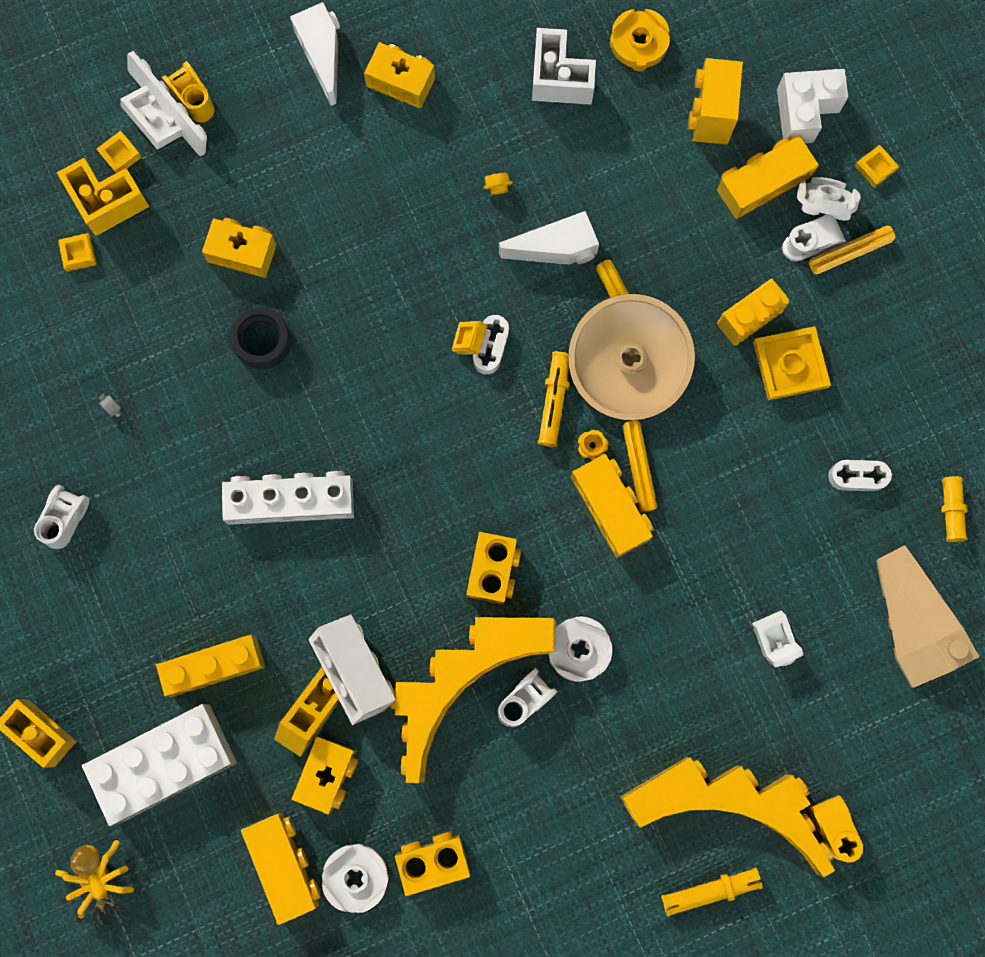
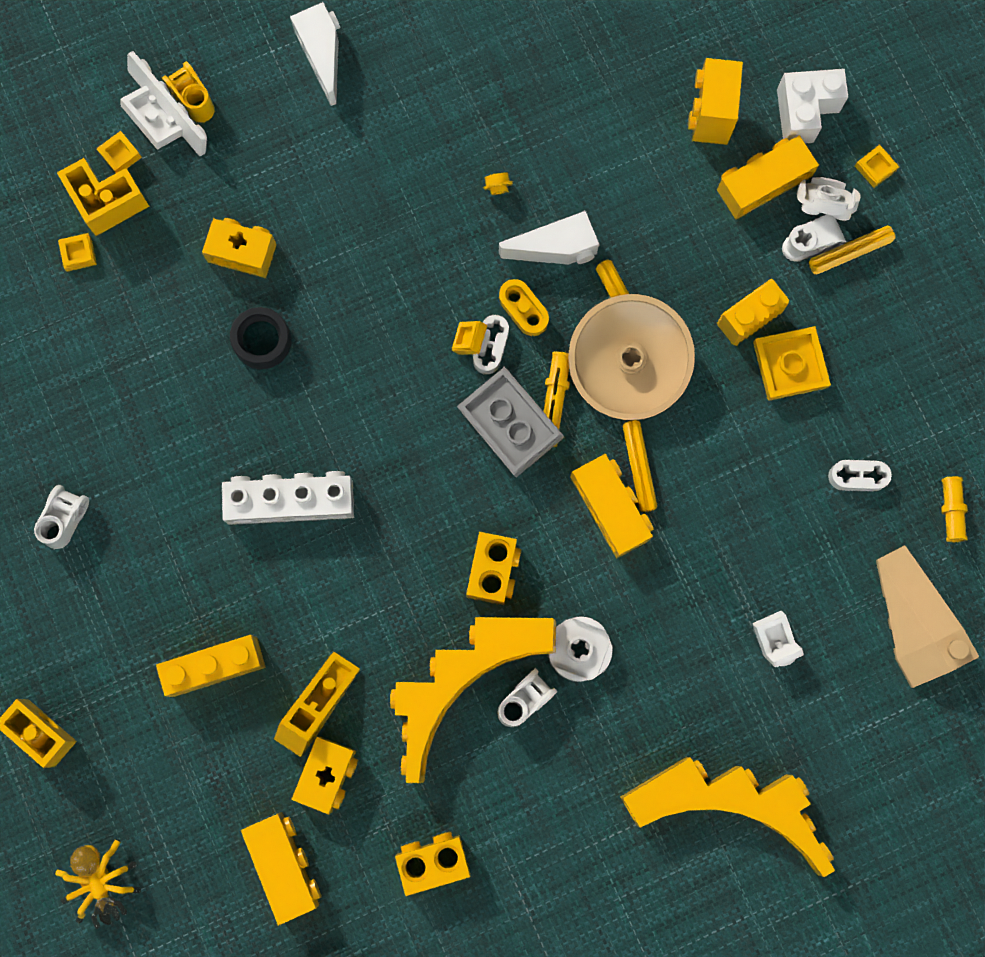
(110, 405): light grey piece -> none
(159, 764): white brick -> none
(352, 669): white brick -> none
(352, 897): white plate -> none
(400, 74): yellow brick -> none
(510, 422): none -> light grey tile
(524, 308): none -> yellow plate
(560, 77): white brick -> none
(596, 437): yellow plate -> none
(635, 54): yellow plate -> none
(724, 888): yellow pin -> none
(835, 823): yellow piece -> none

